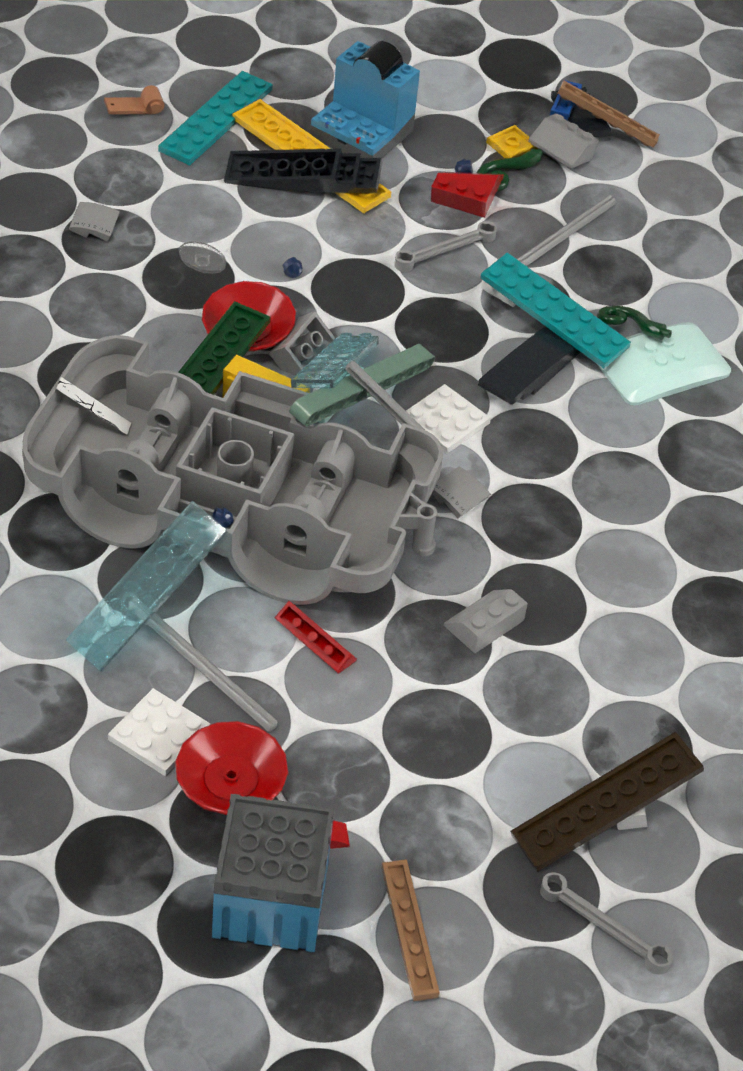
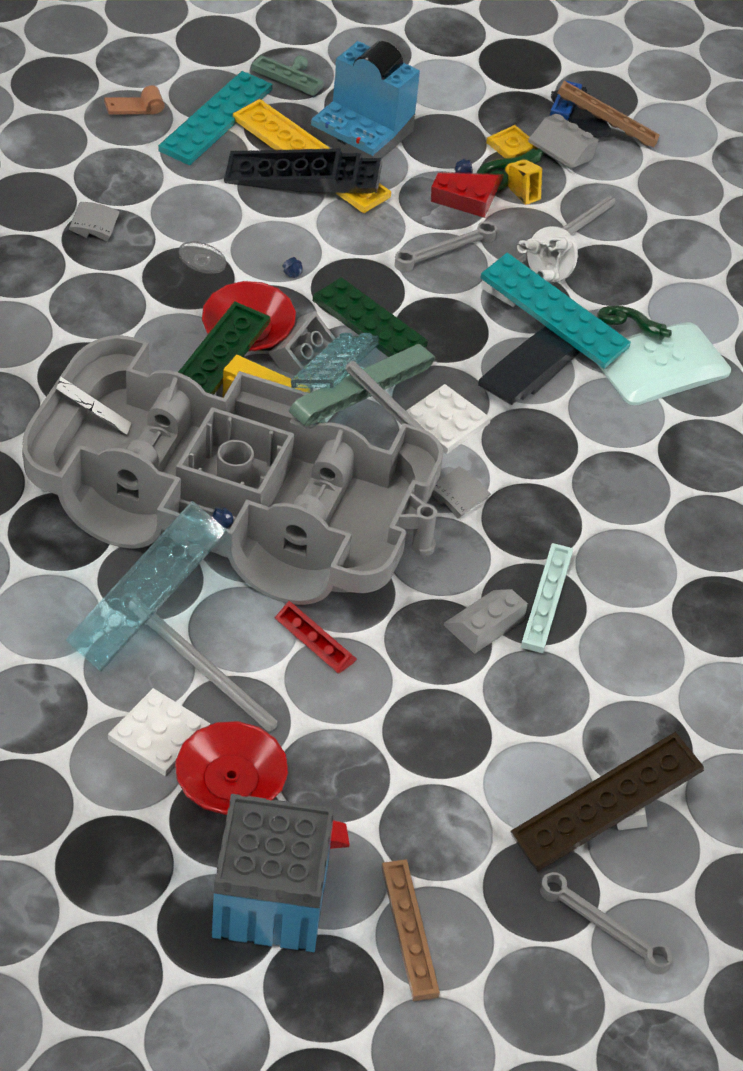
(289, 75): none -> sand green plate
(367, 316): none -> dark green plate
(525, 180): none -> yellow torso
(547, 598): none -> light aqua plate
(551, 253): none -> white piece

